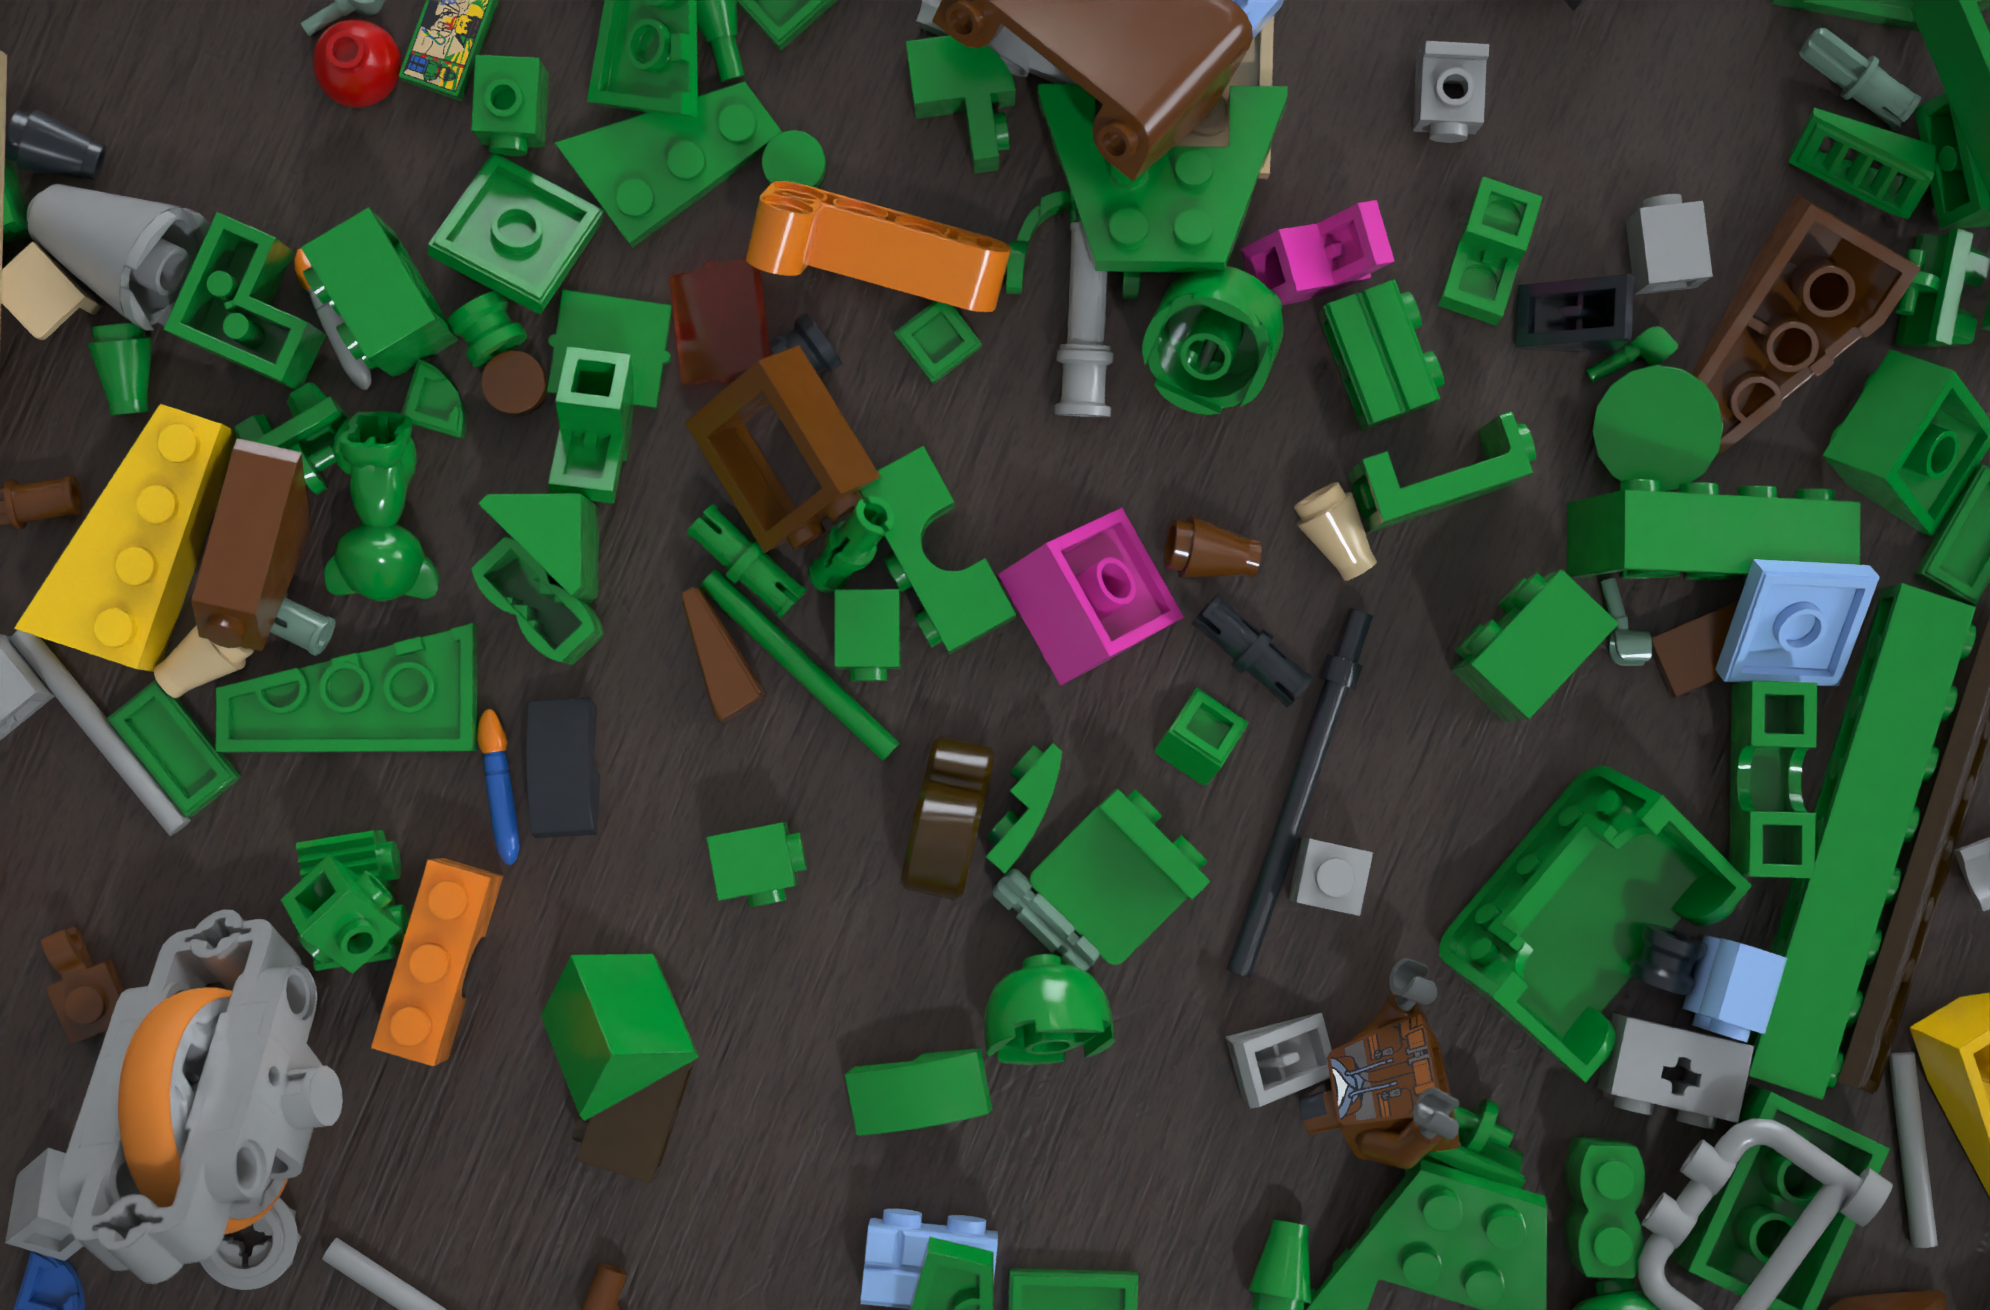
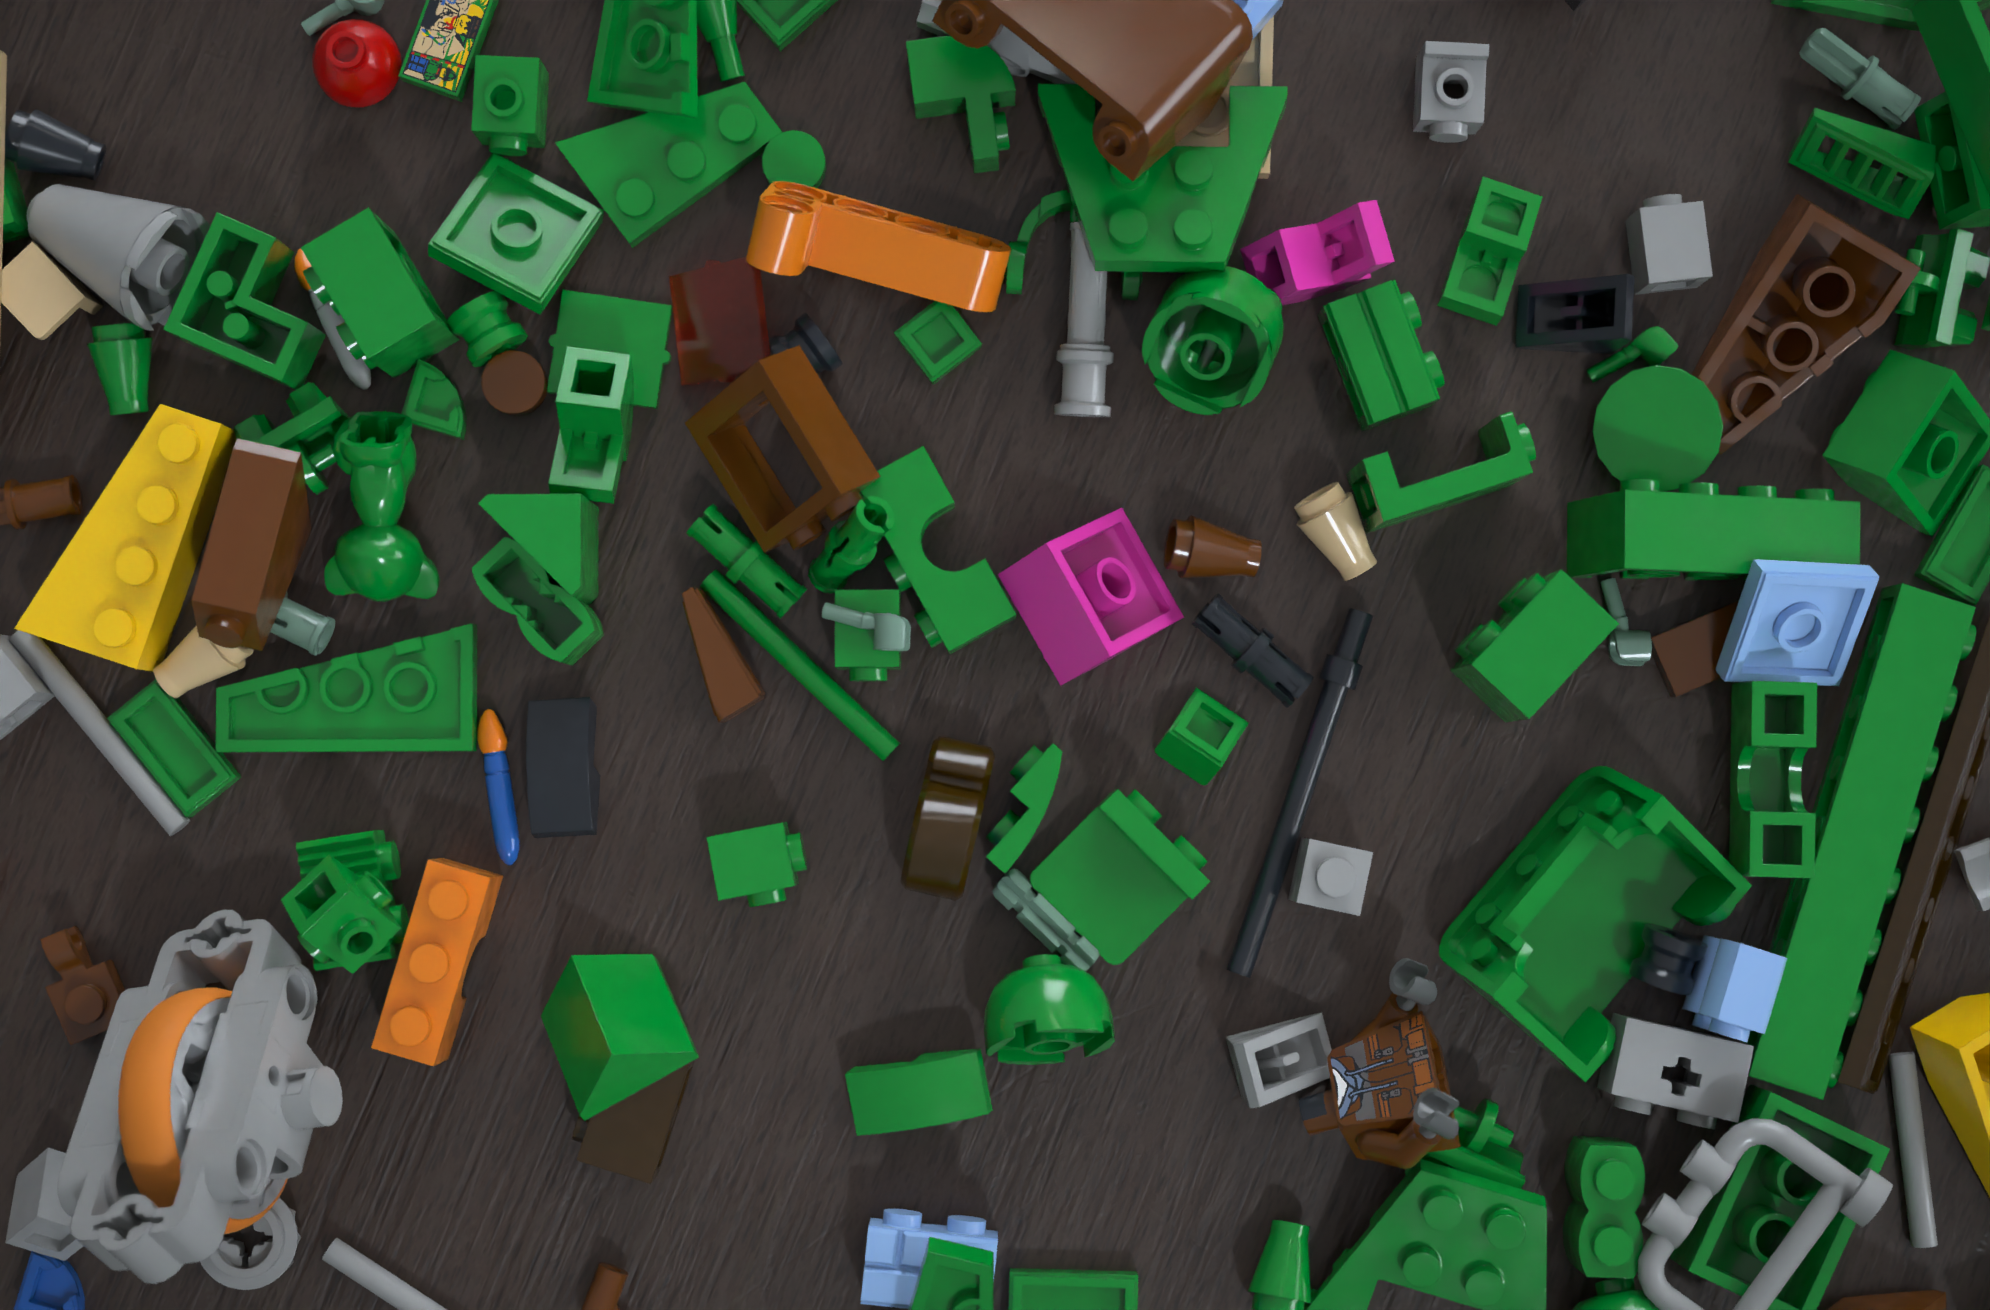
(890, 630): none -> sand green hand

